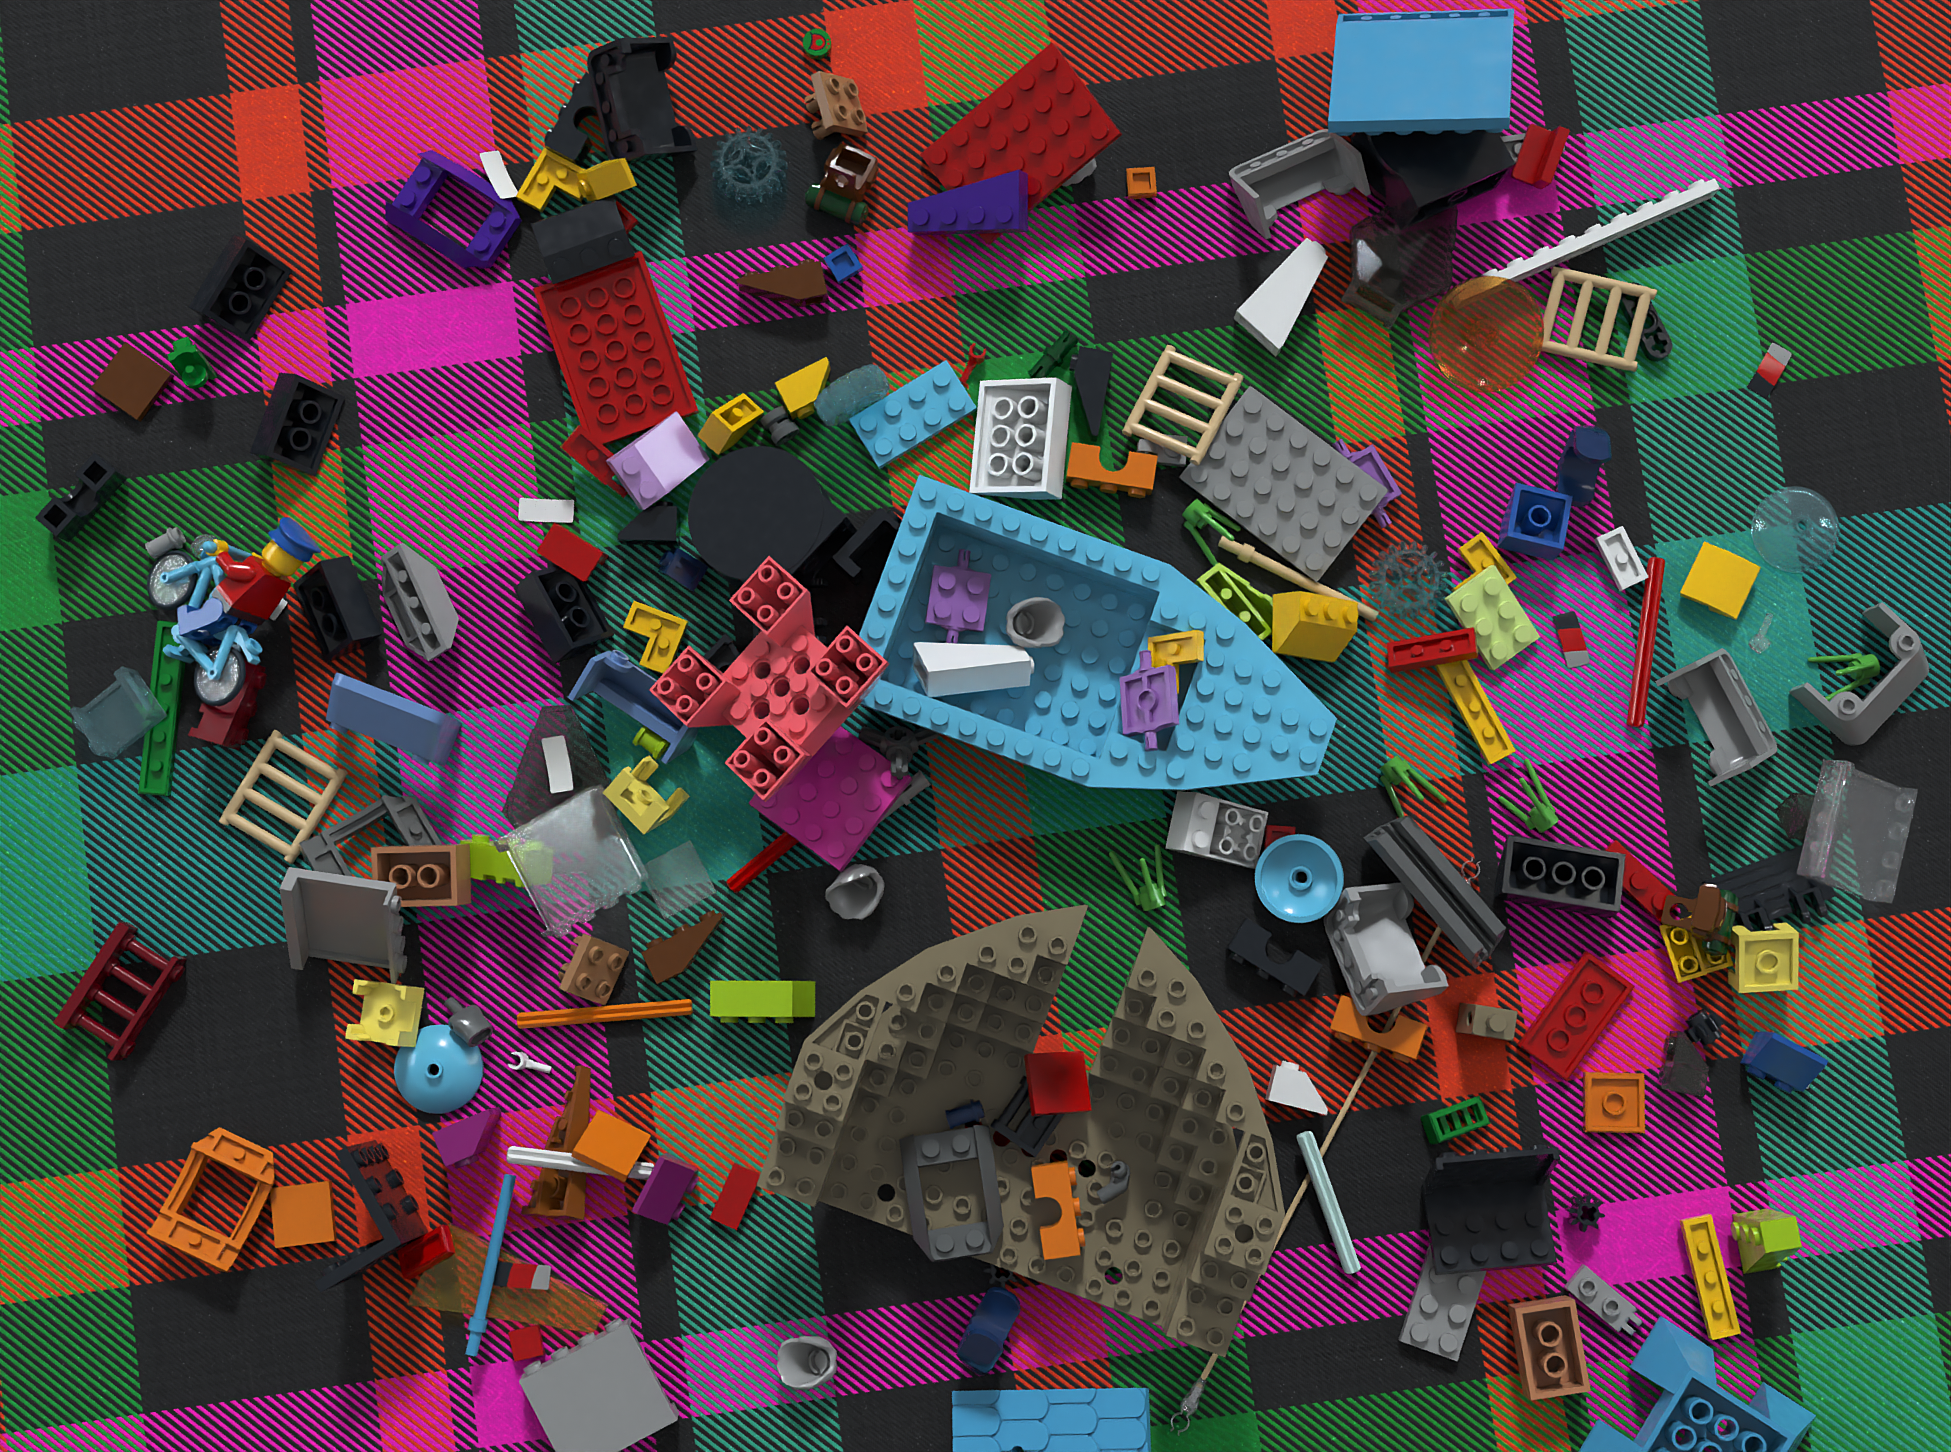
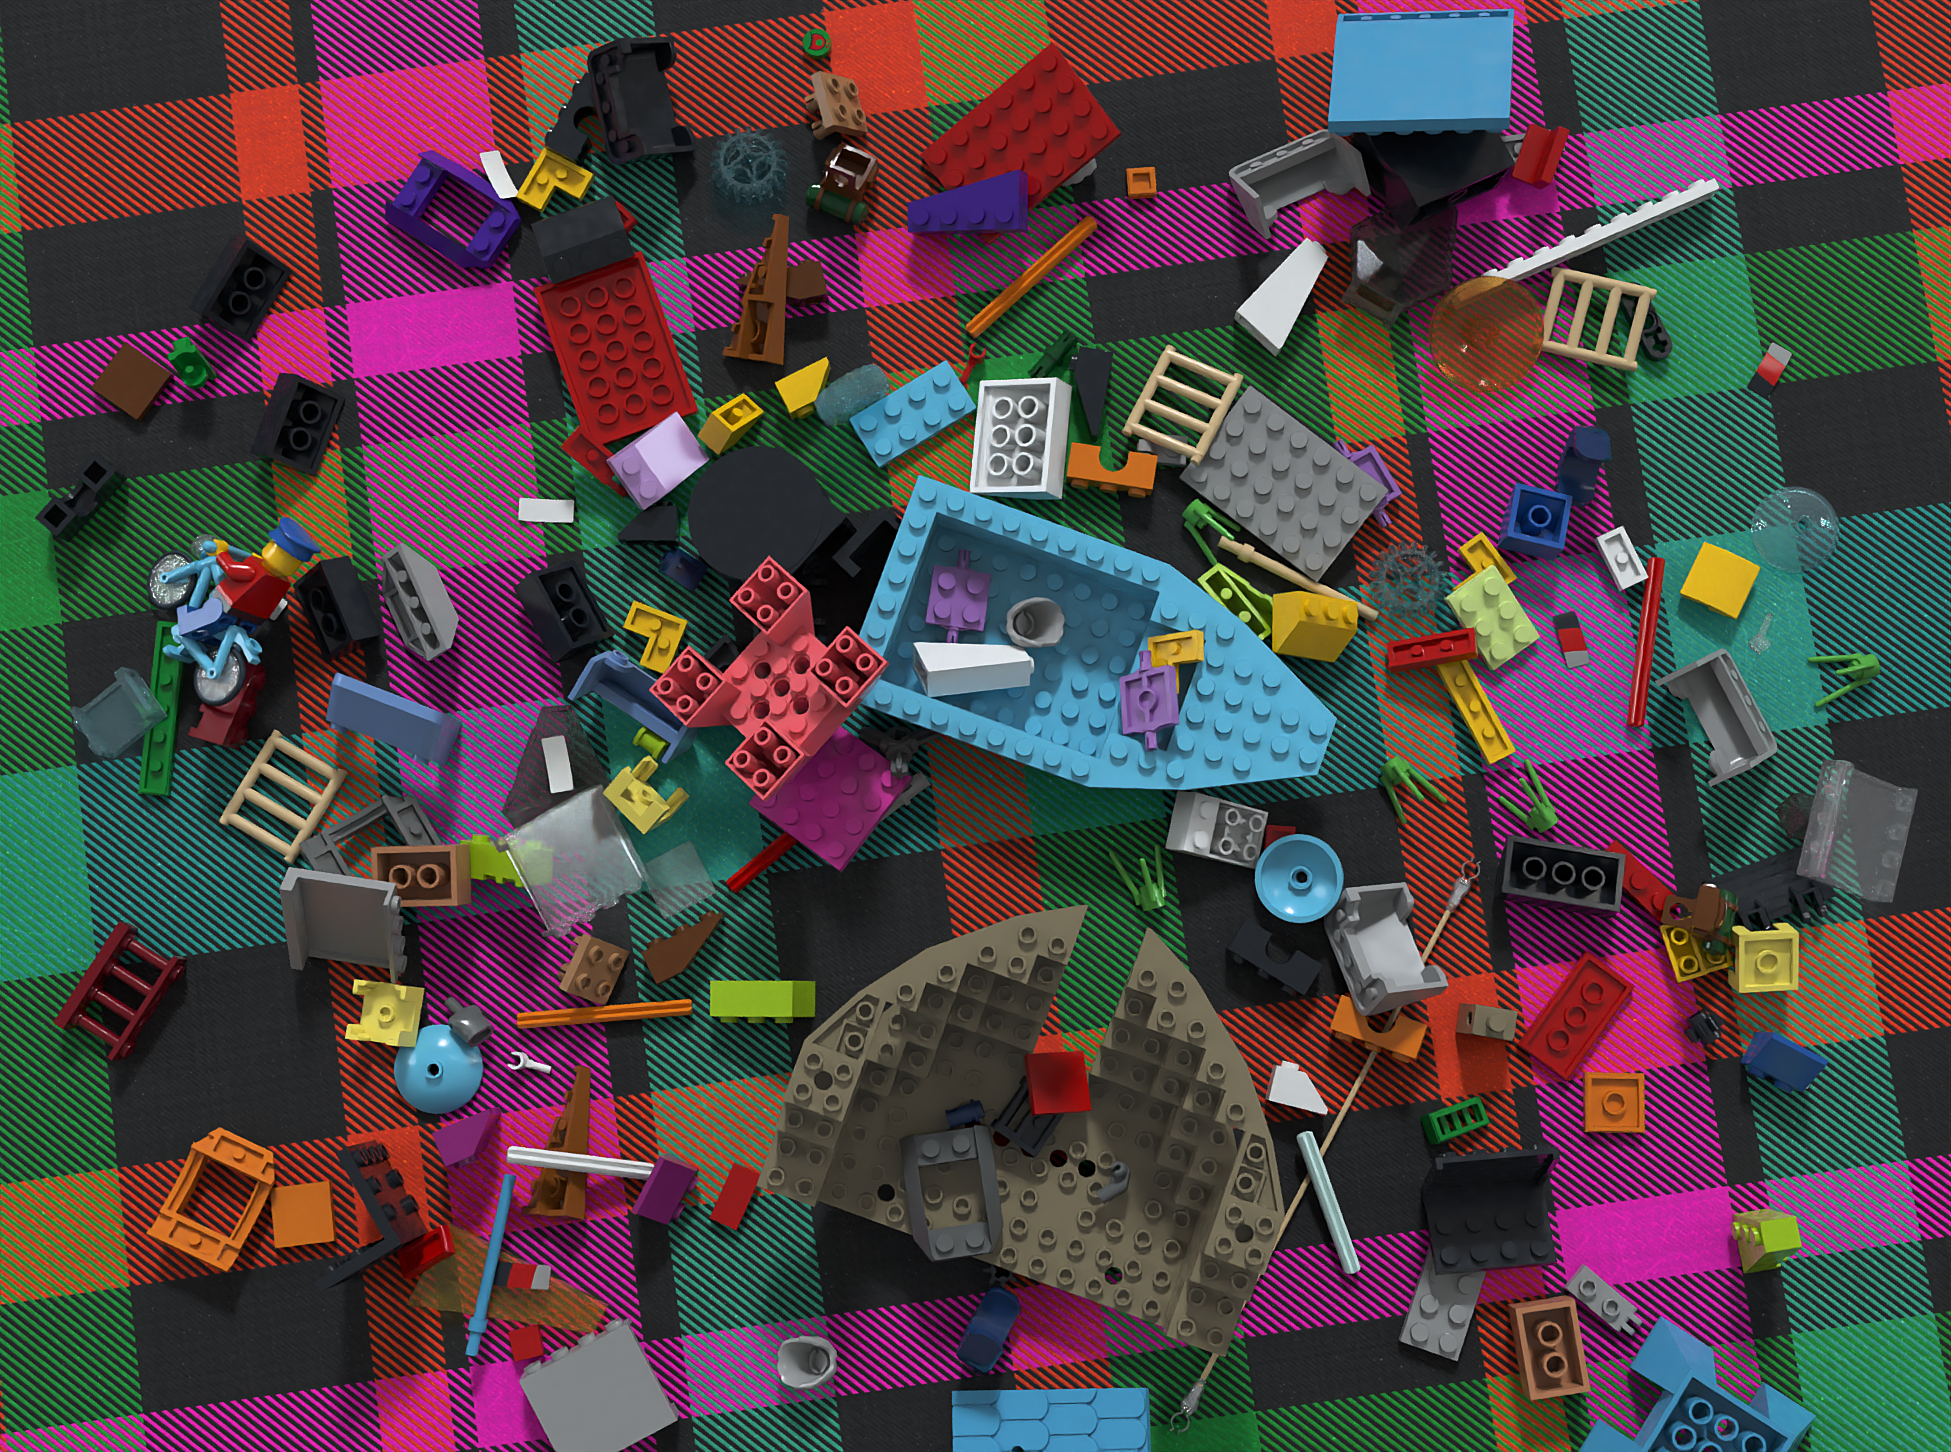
(172, 539): light grey pin -> none
(571, 552): red panel -> none
(605, 179): yellow slope -> none
(611, 1145): orange tile -> none
(762, 322): none -> dark orange wedge
(779, 425): dark grey wheel -> none
(843, 263): blue plate -> none
(855, 892): light grey hair -> none
(1031, 276): none -> orange axle
(1062, 1237): orange arch -> none
(1438, 888): dark grey piece -> none
(1576, 1212): black gear -> none
(1684, 1066): clear smoke slope -> none
(1710, 1276): yellow plate -> none
(1858, 719): light grey windscreen -> none

